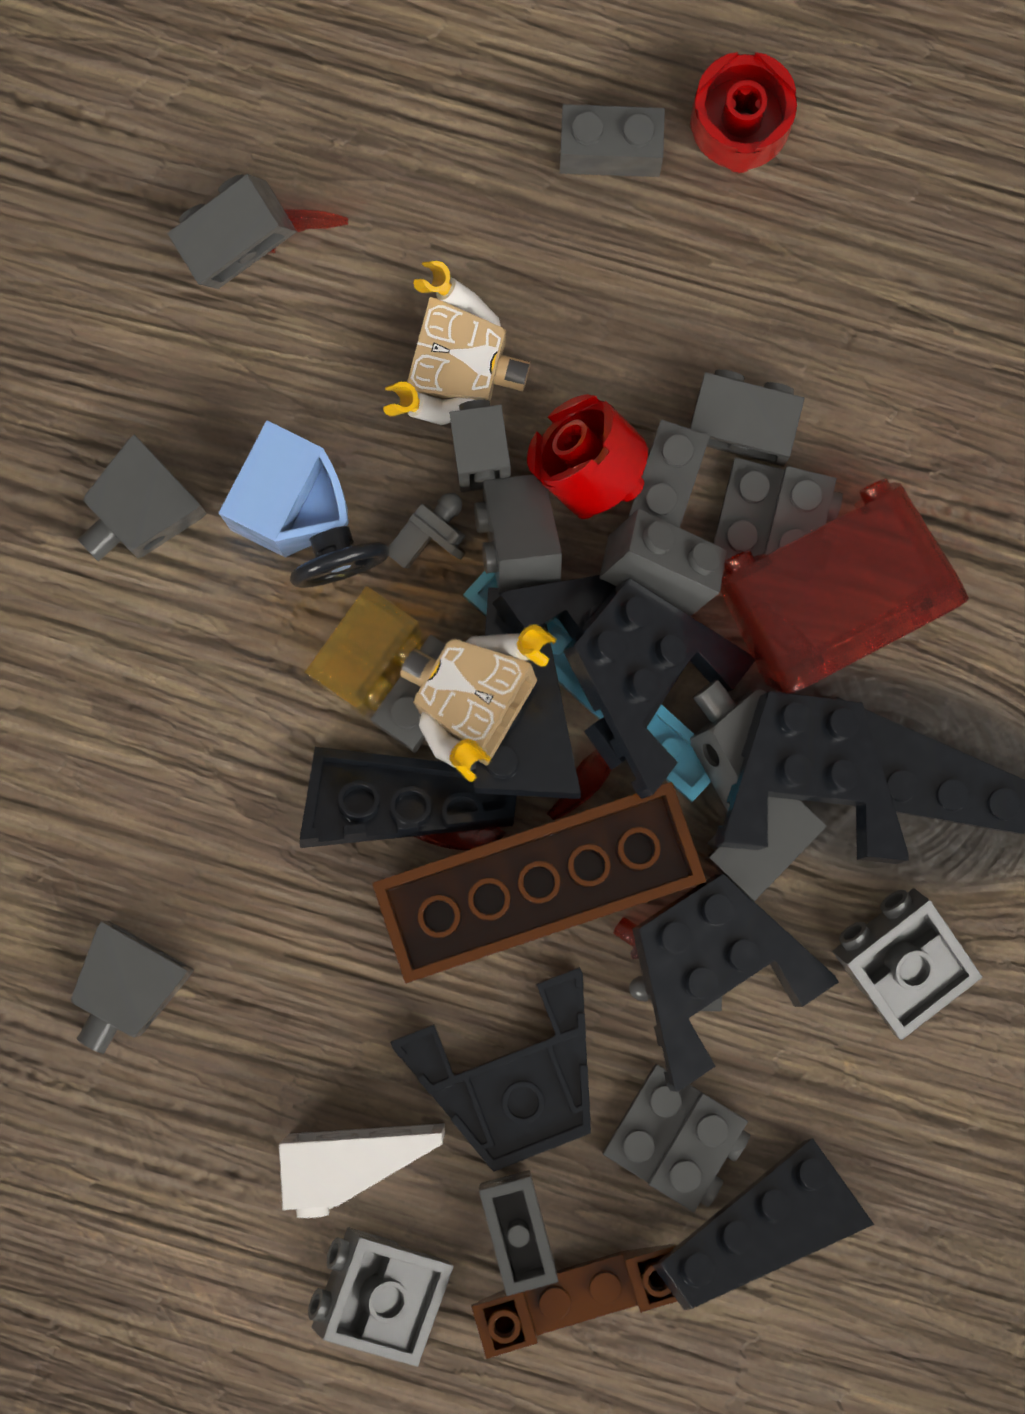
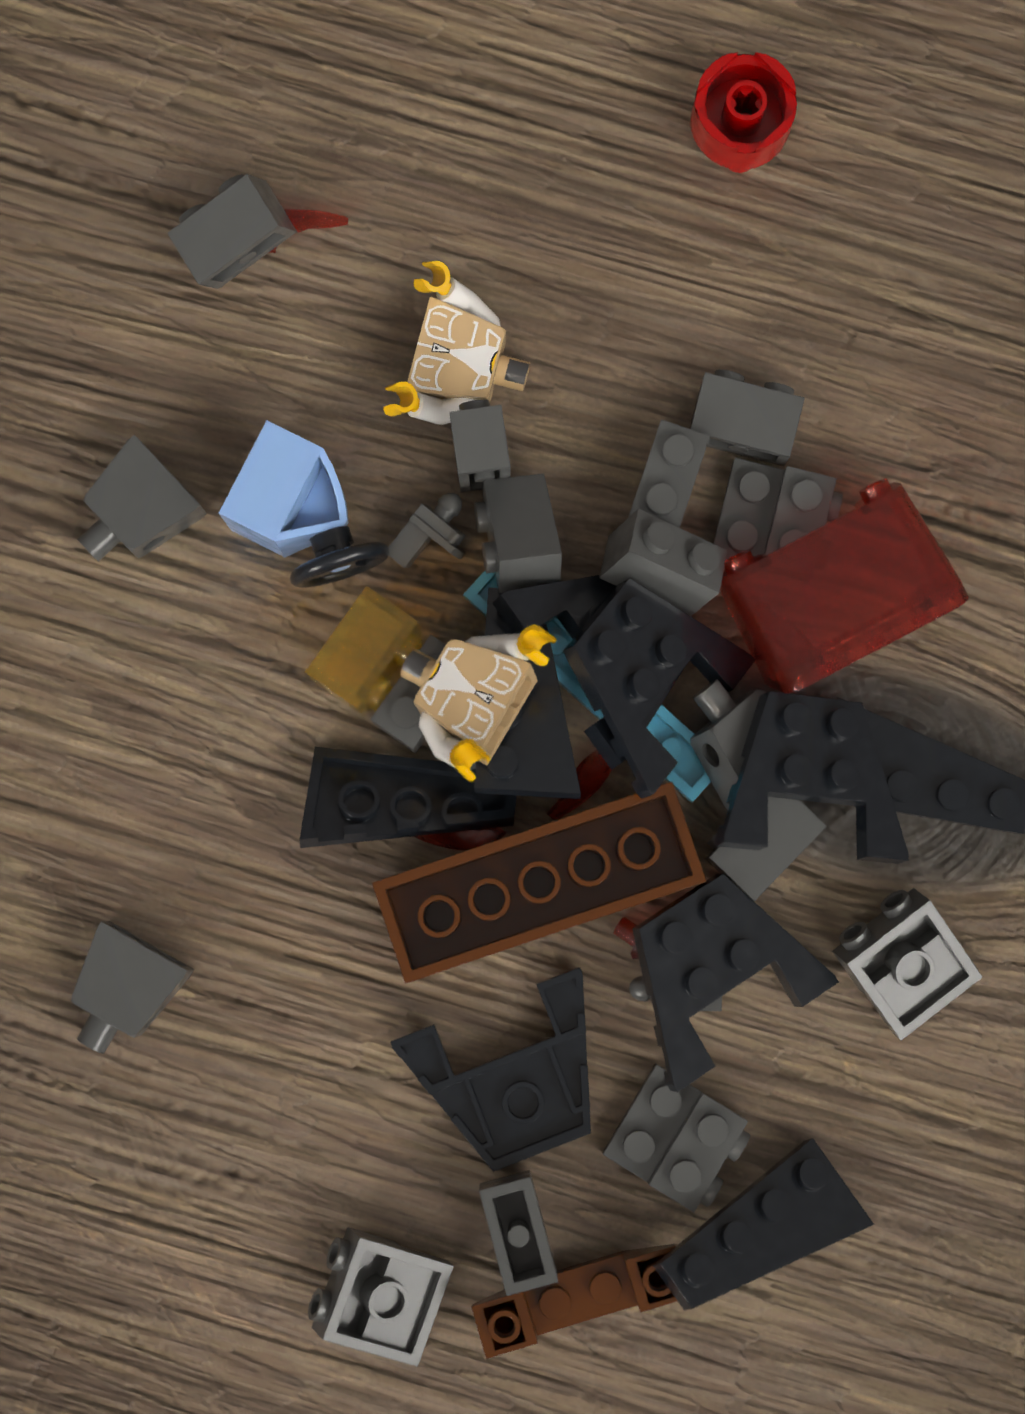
(334, 1166): white slope -> none
(589, 456): red brick -> none
(612, 140): dark grey brick -> none

